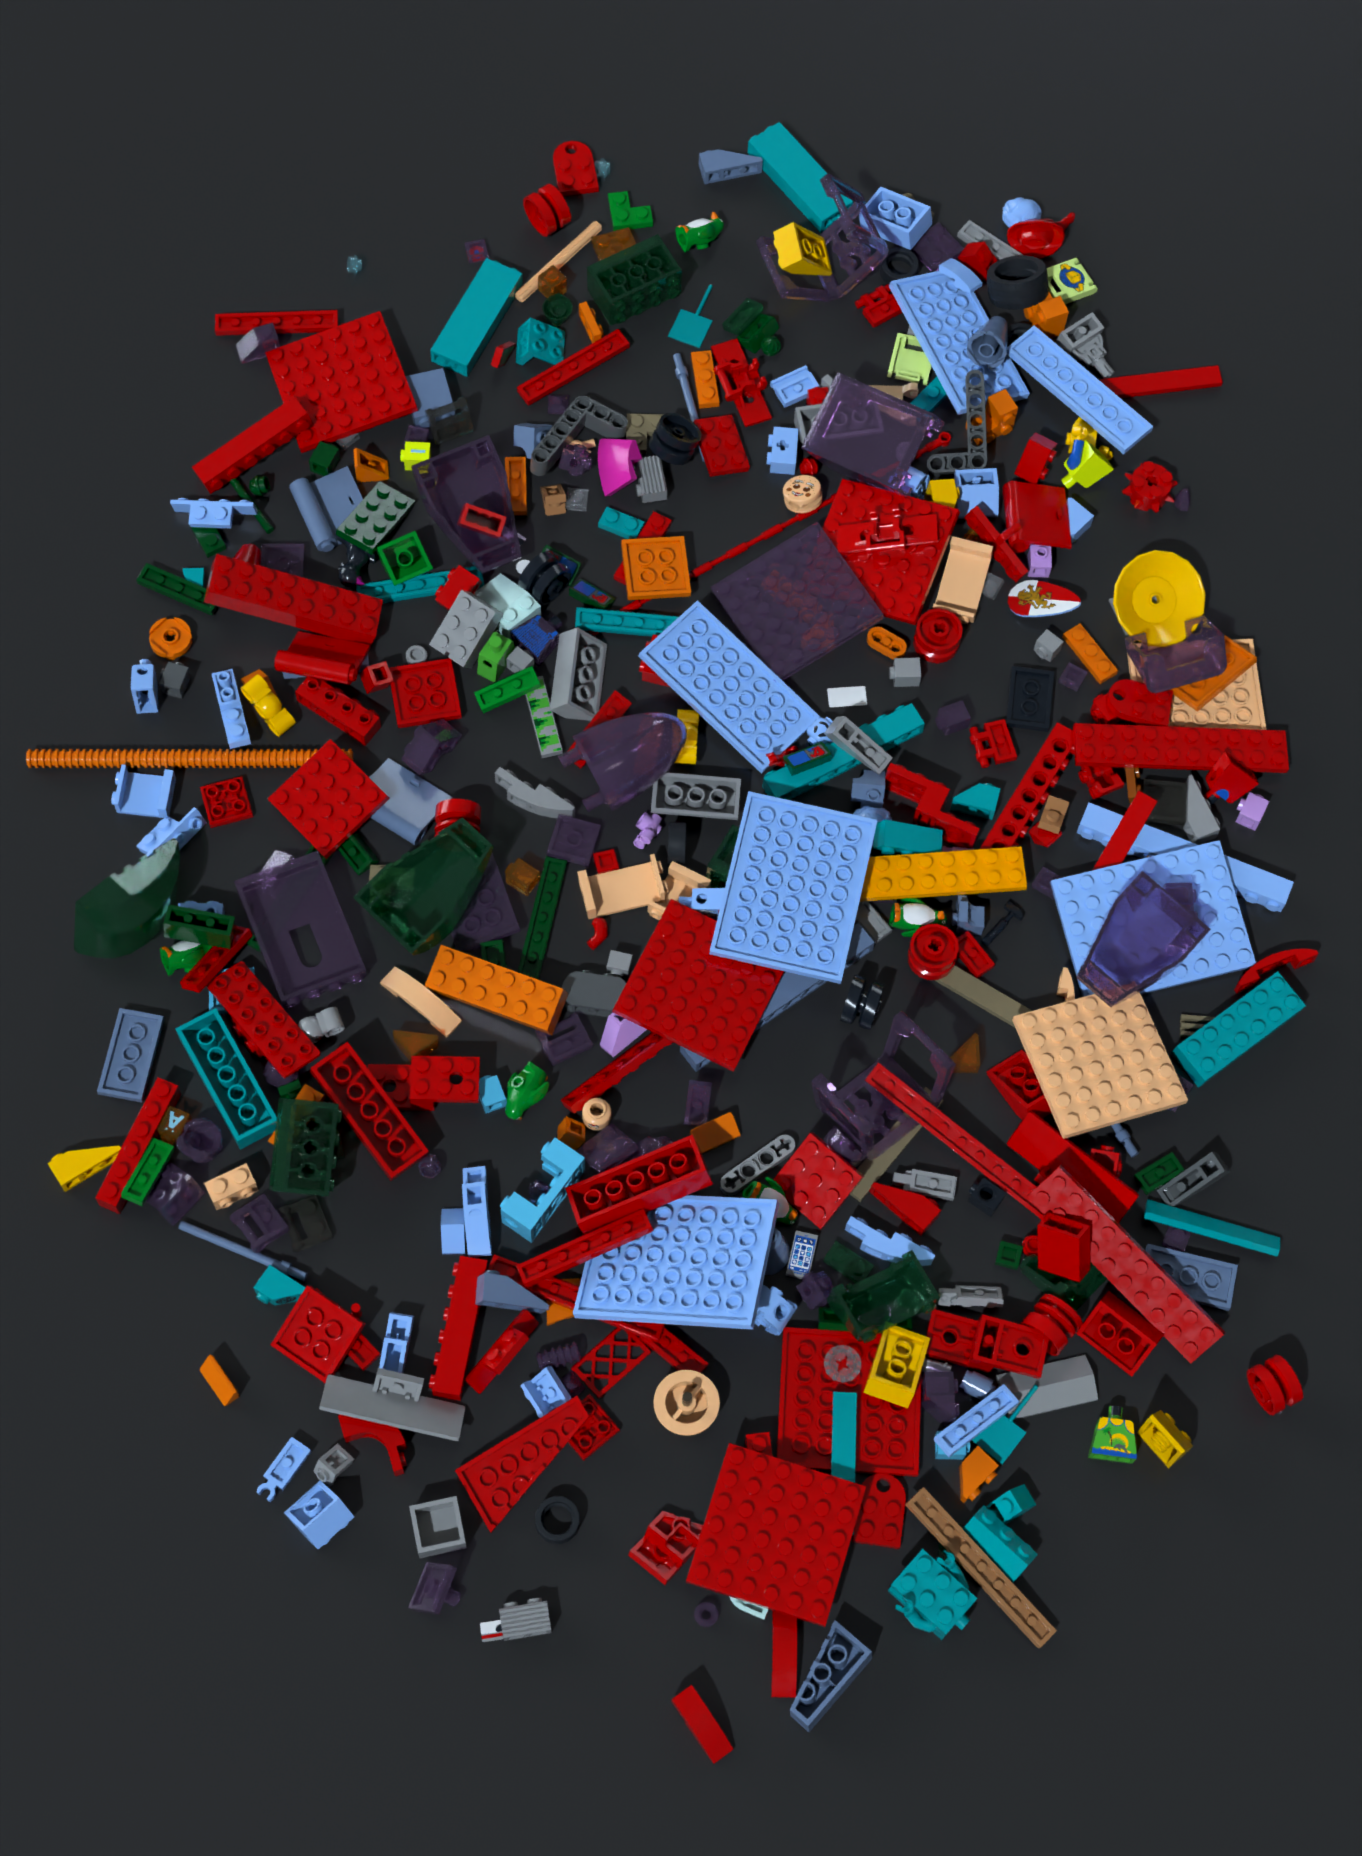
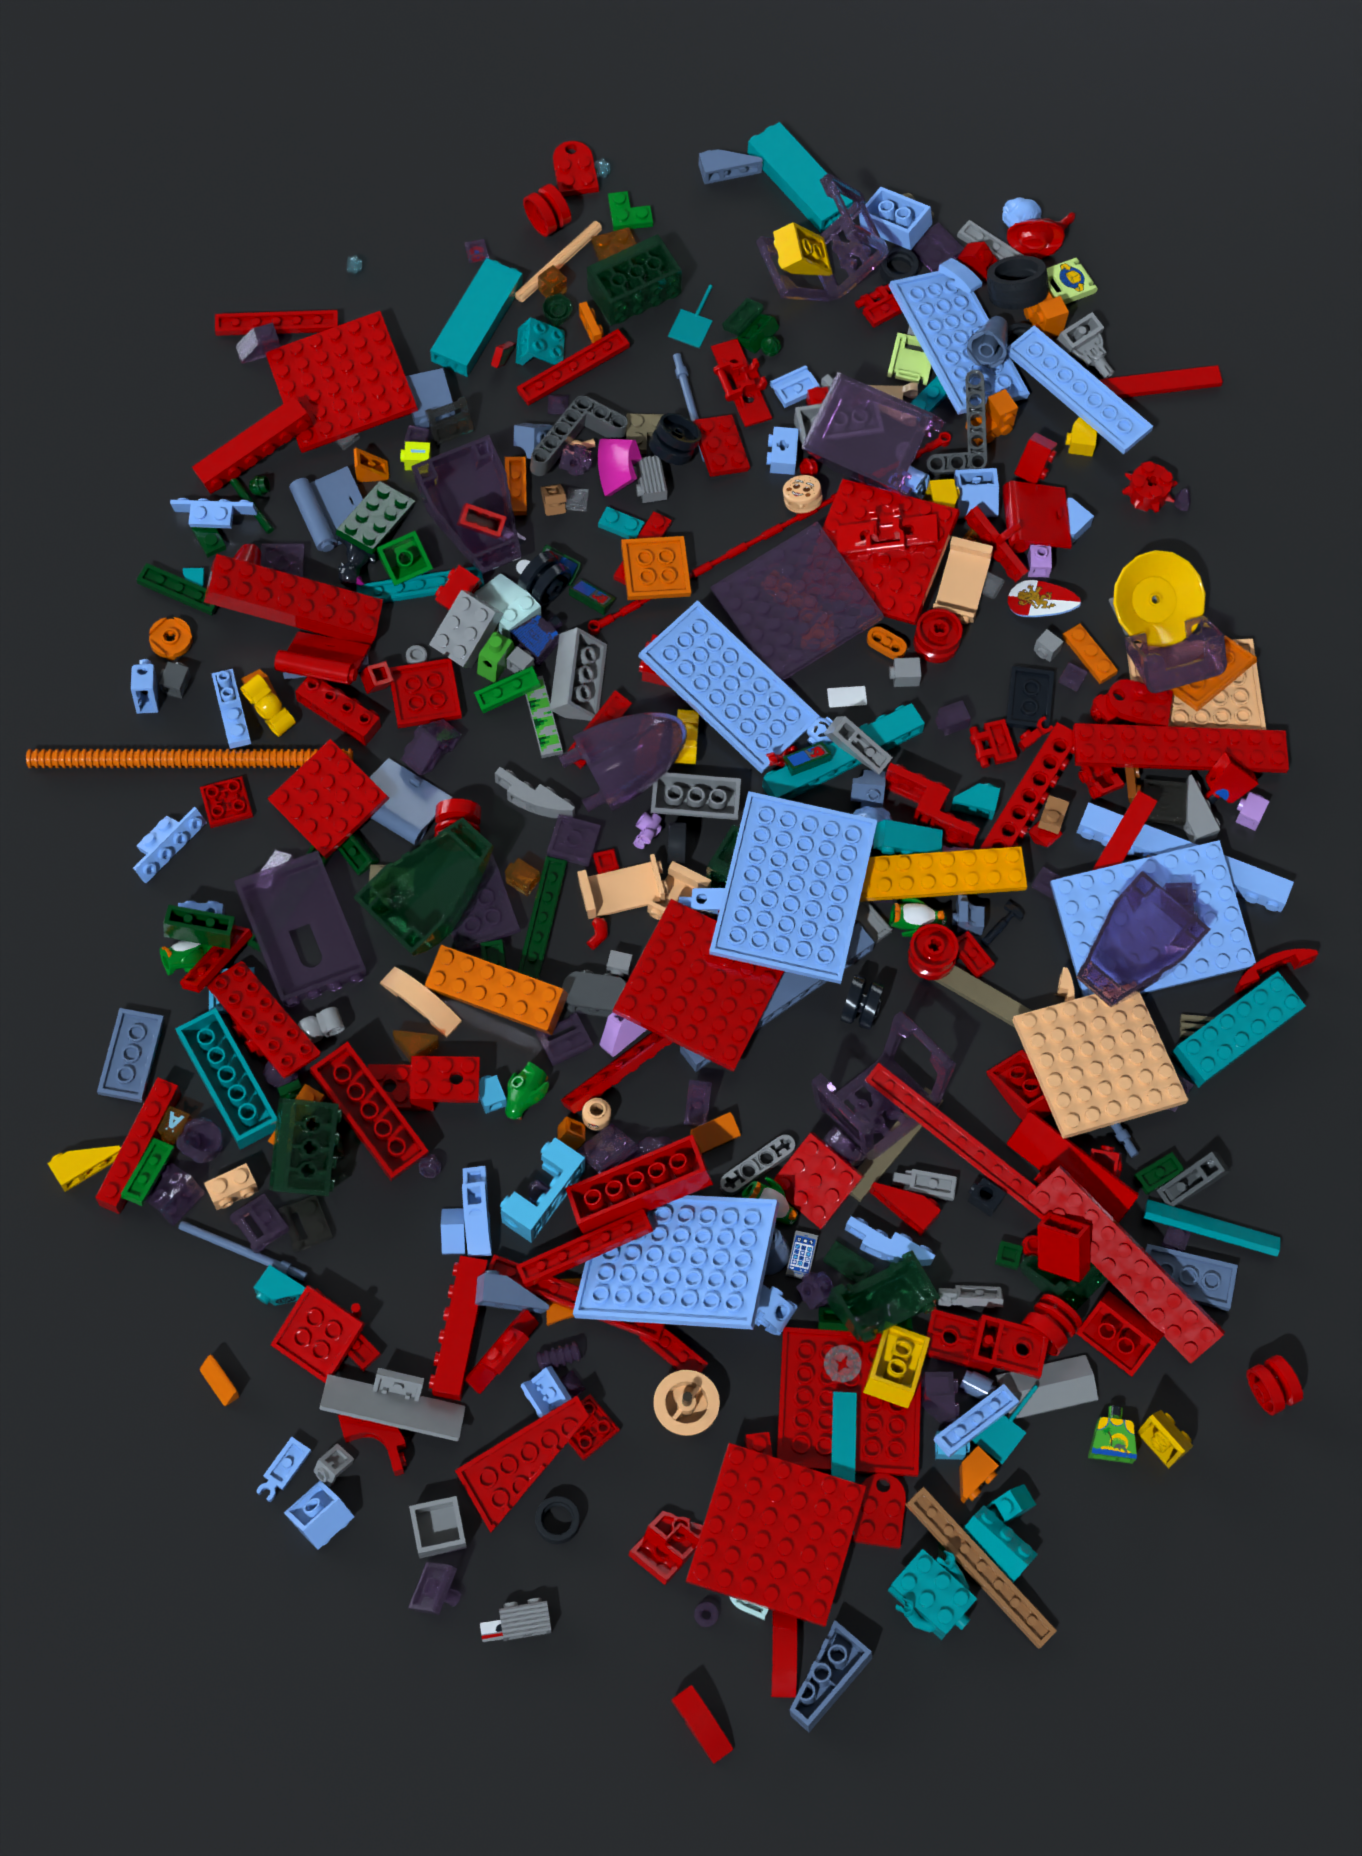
(128, 907): clear green windscreen -> none
(143, 793): light blue panel -> none
(324, 459): dark green brick -> none
(396, 1342): light blue slope -> none
(612, 1379): red window -> none
(621, 622): teal tile -> none
(699, 232): green animal -> none
(705, 379): orange plate -> none
(935, 1366): light grey pin -> none
(967, 1056): clear orange slope -> none
(1029, 738): none -> red plate
(1086, 462): neon yellow torso -> none

